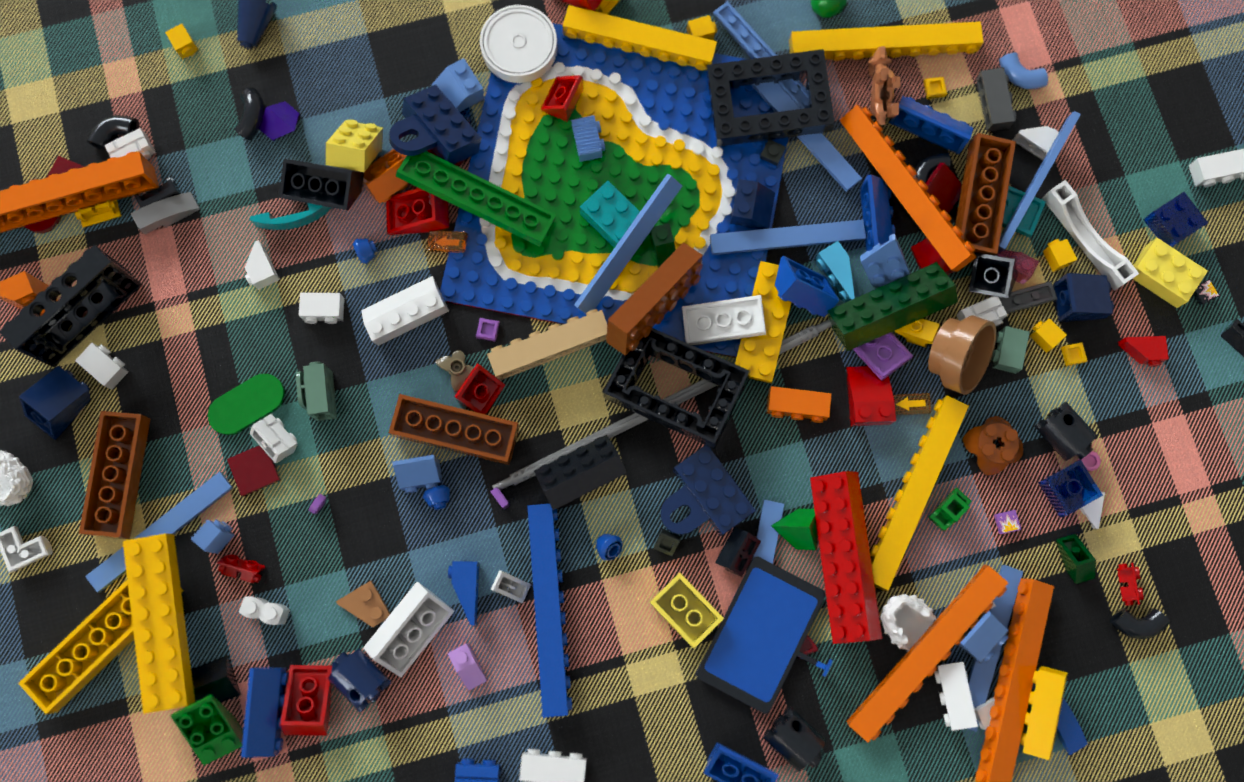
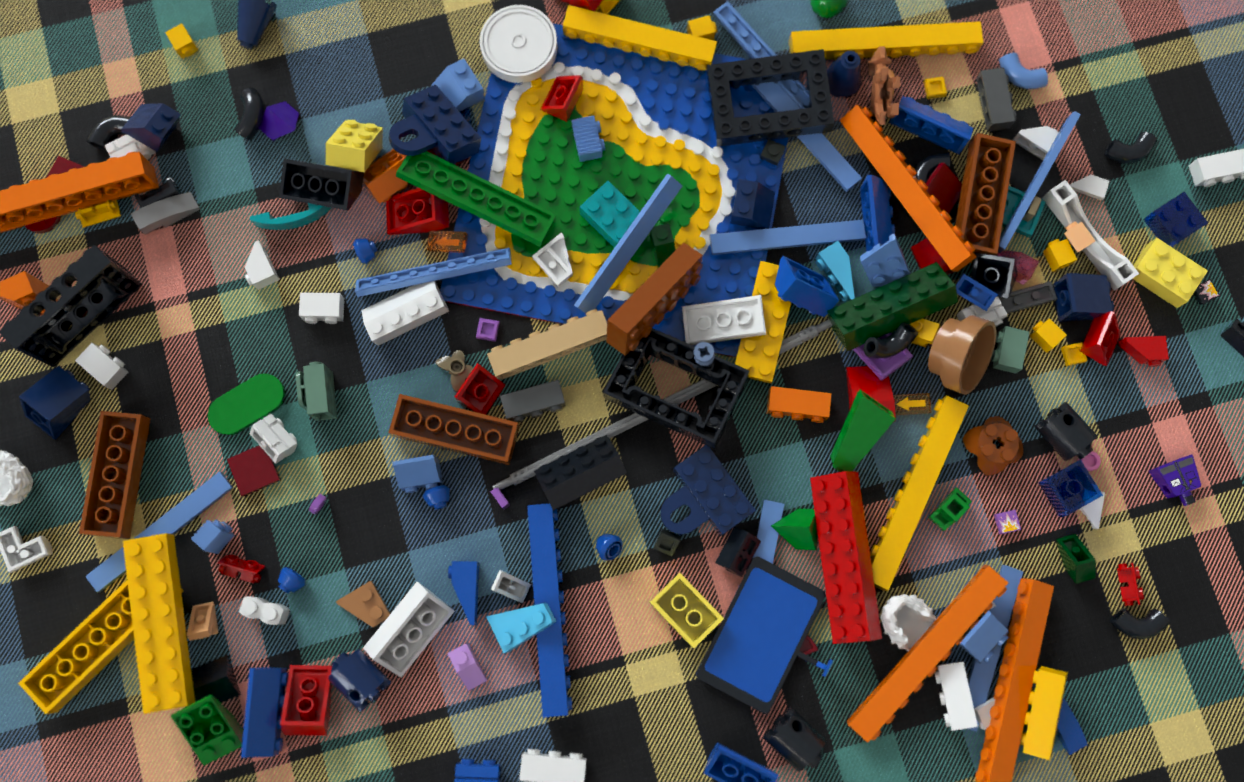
(152, 124): none -> dark blue slope
(202, 621): none -> light nougat slope
(290, 580): none -> blue cone
(433, 272): none -> medium blue tile
(520, 625): none -> medium azure wing
(533, 401): none -> dark grey brick
(555, 260): none -> white wing
(702, 358): none -> sand blue wheel
(845, 75): none -> dark blue cone
(860, 431): none -> green slope
(892, 344): none -> black cylinder
(975, 292): none -> blue slope
(1032, 210): none -> dark tan tile
(1078, 236): none -> light nougat brick
(1091, 186): none -> white tile
(1101, 338): none -> red slope
(1134, 152): none -> black cylinder
(1178, 479): none -> dark purple torso

